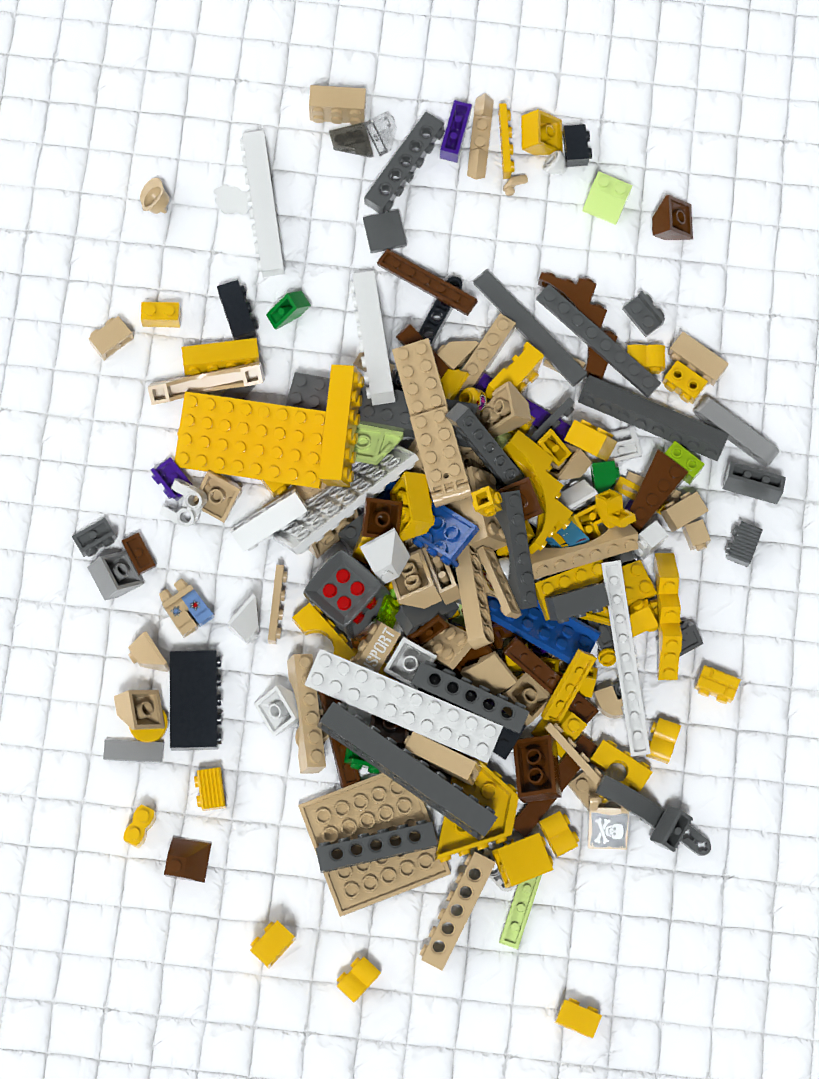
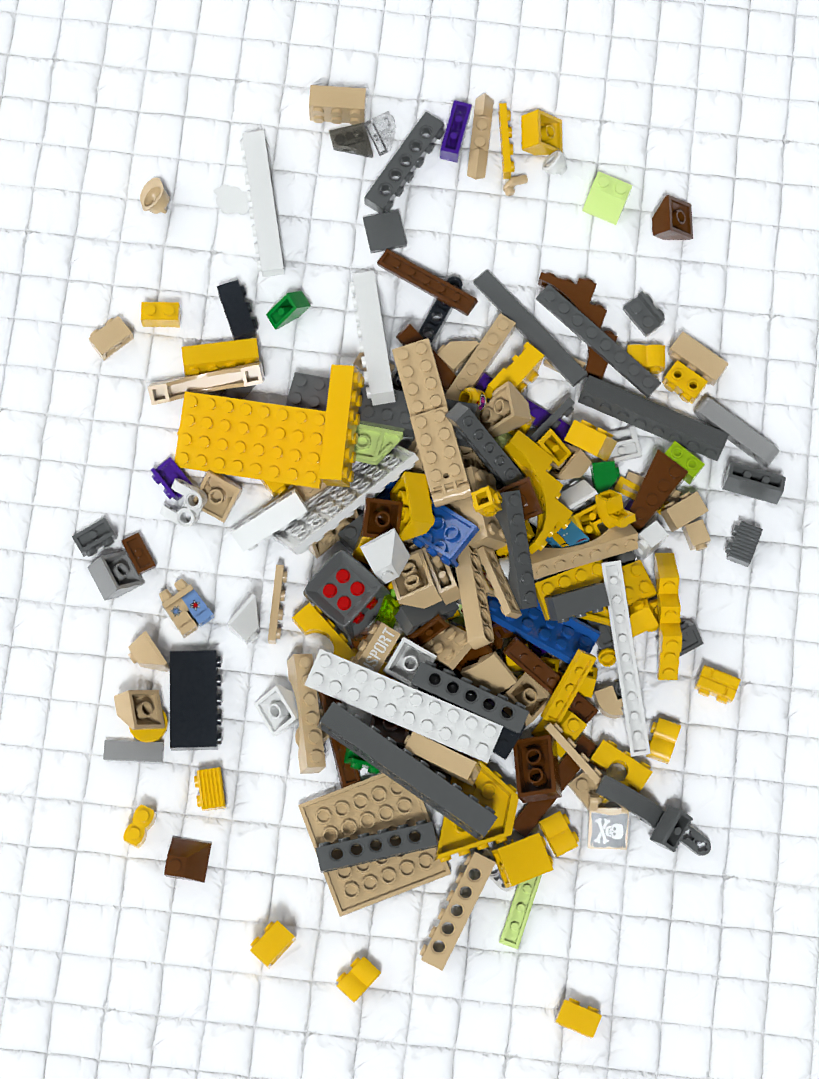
(452, 382): yellow piece -> none
(576, 145): black brick -> none

